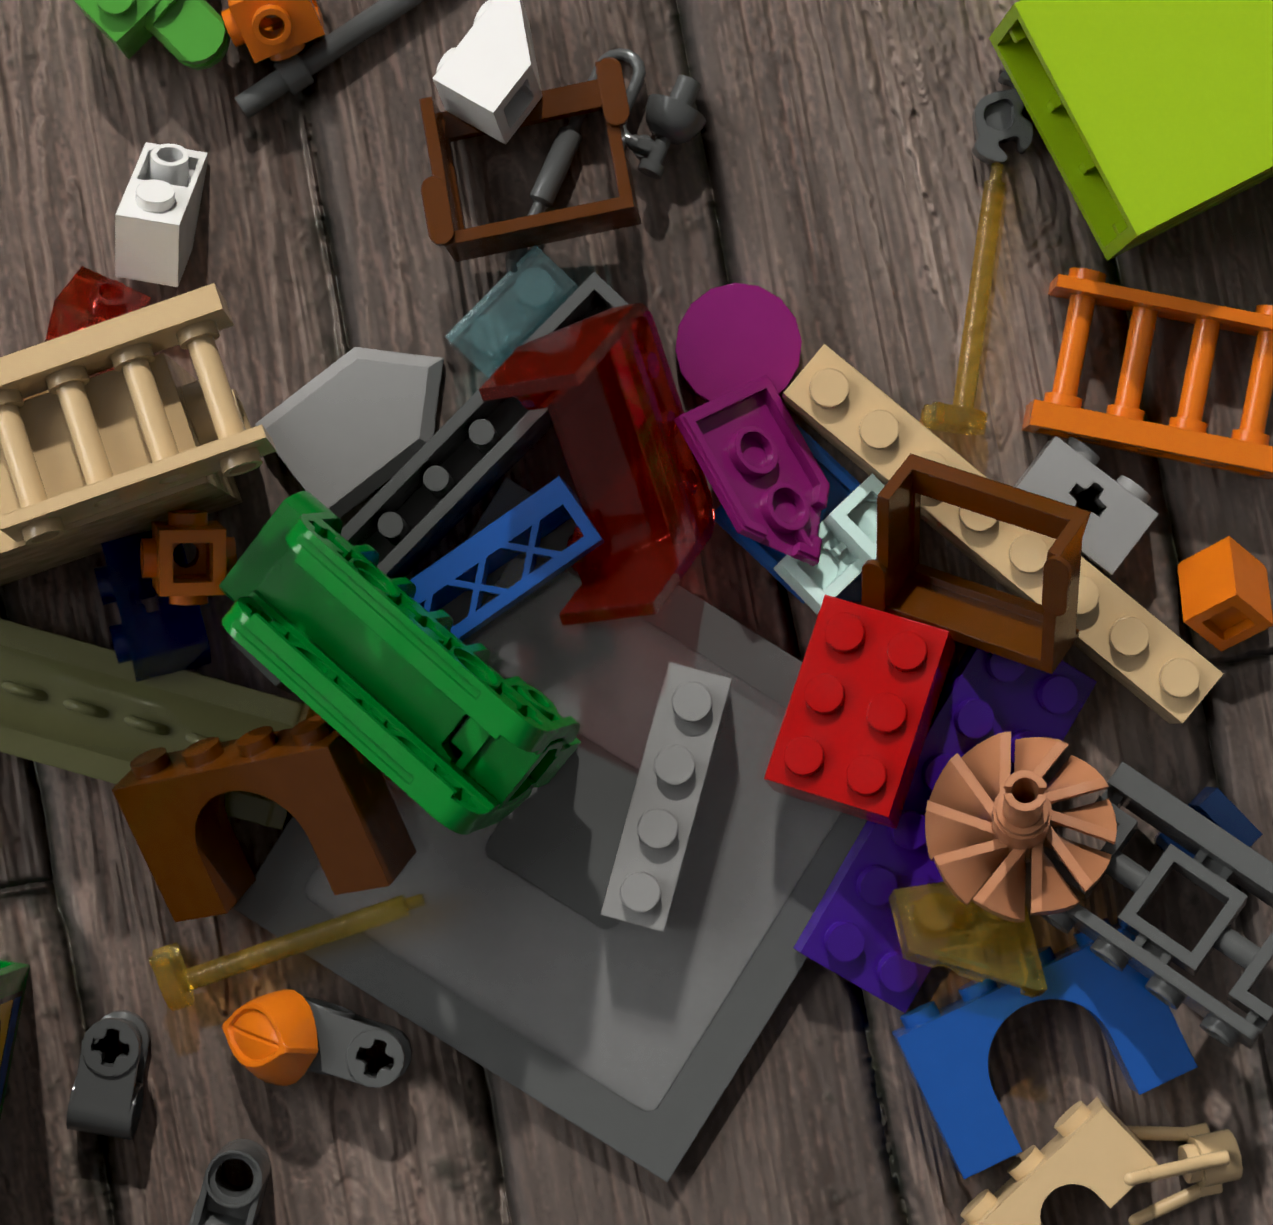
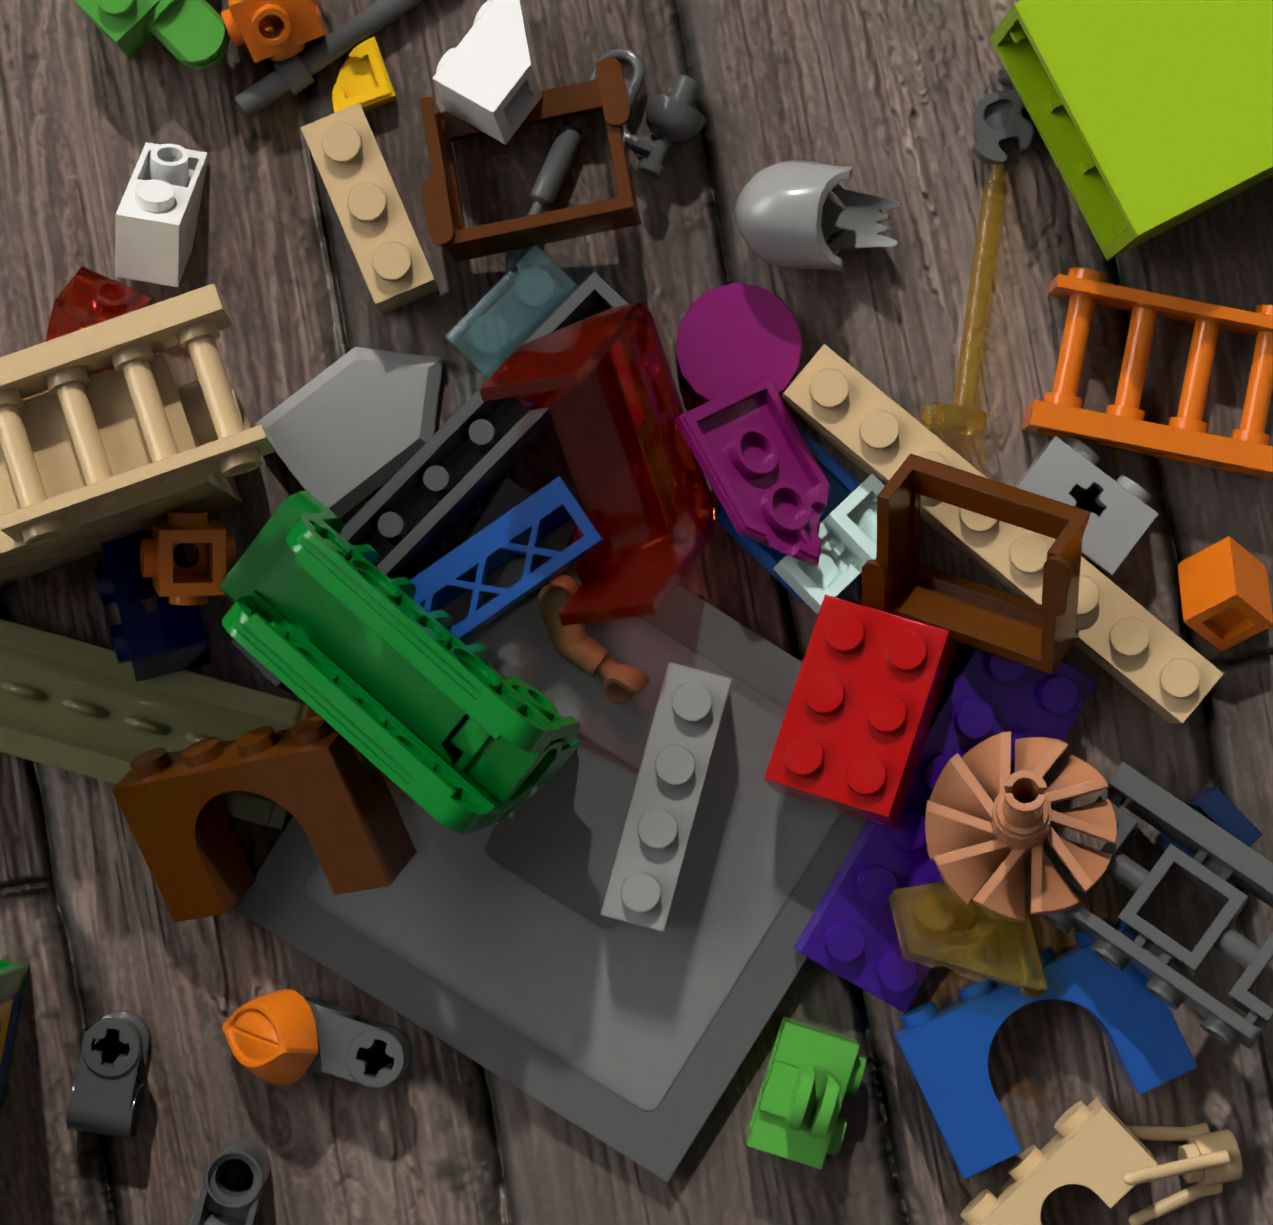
(178, 982): clear yellow piece -> none
(363, 79): none -> yellow tile
(369, 208): none -> tan arch
(575, 645): none -> medium nougat arm
(791, 215): none -> light grey helmet
(805, 1093): none -> bright green brick

